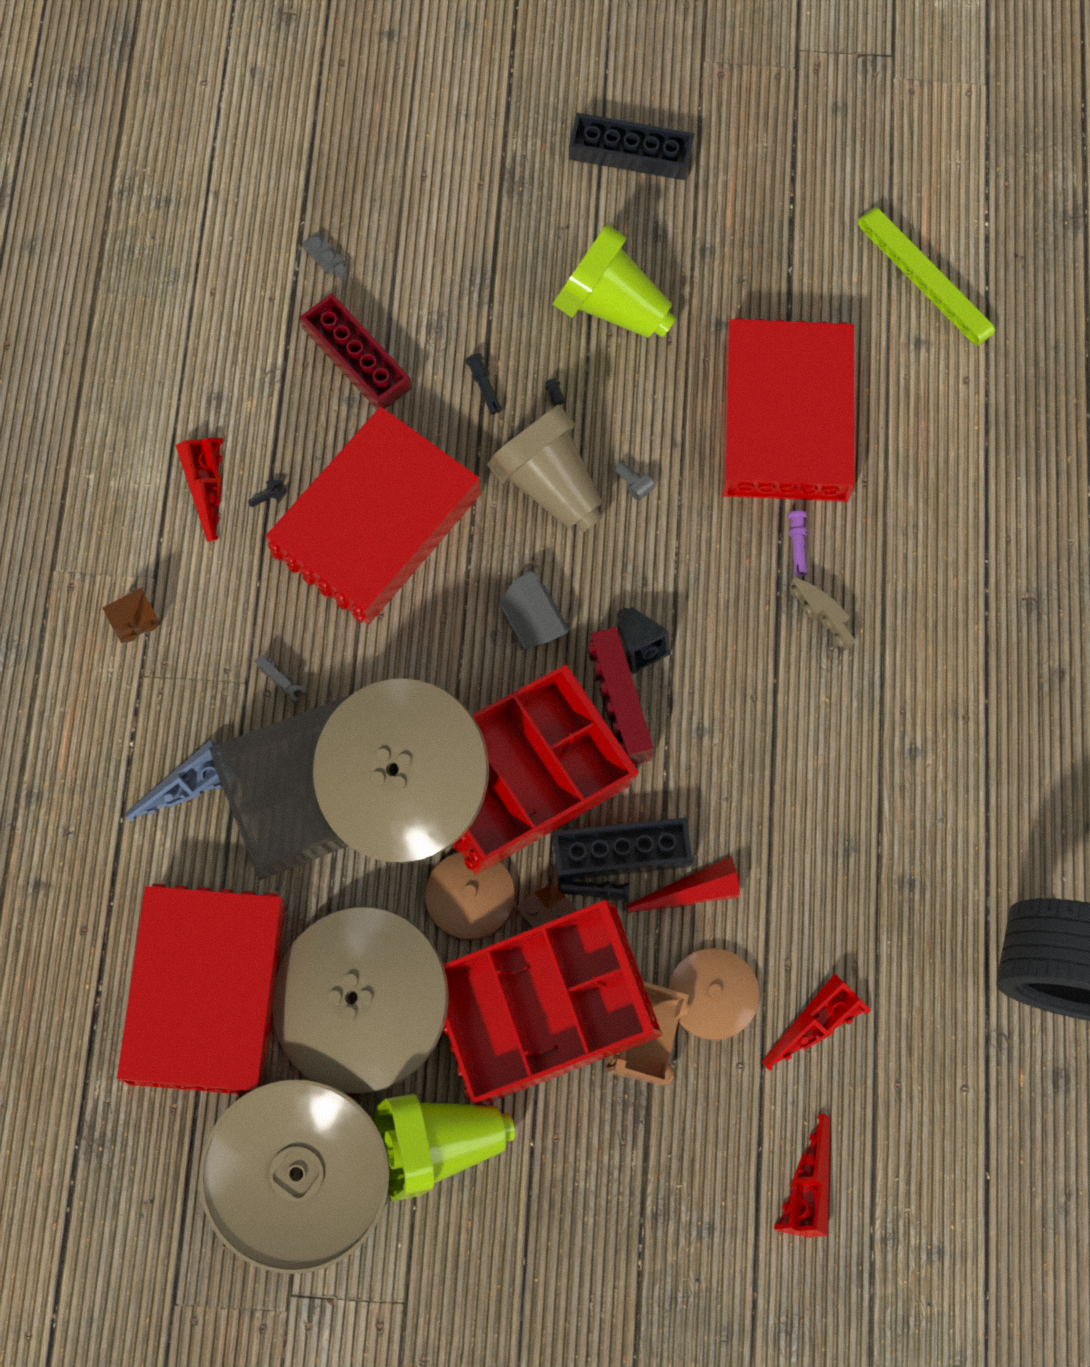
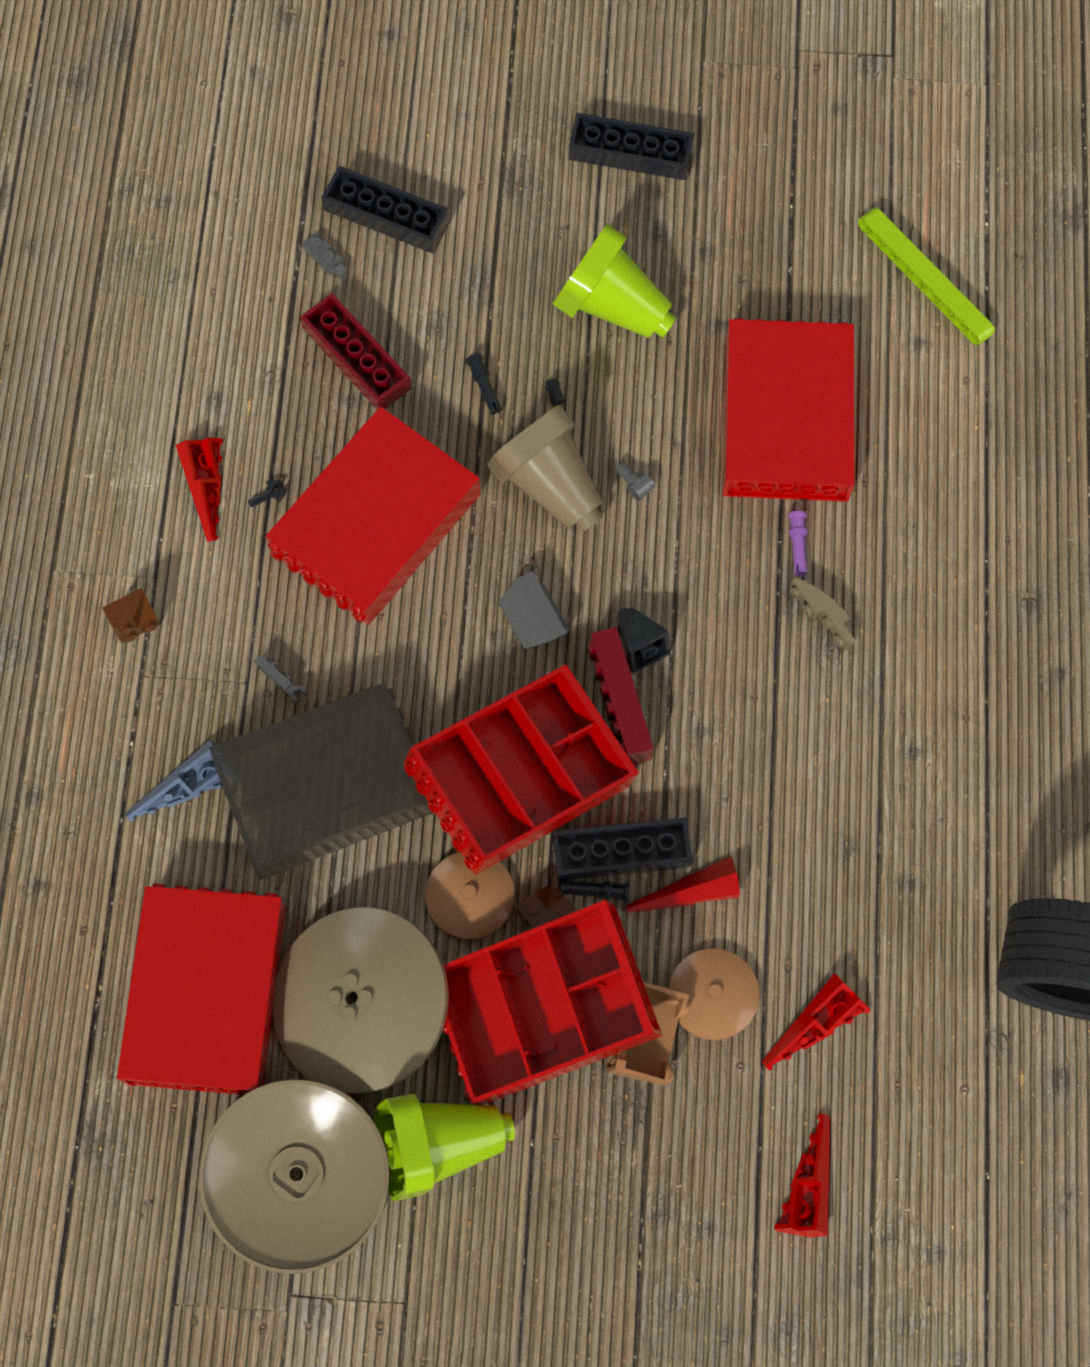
(385, 209): none -> black brick
(438, 777): dark tan dish -> none

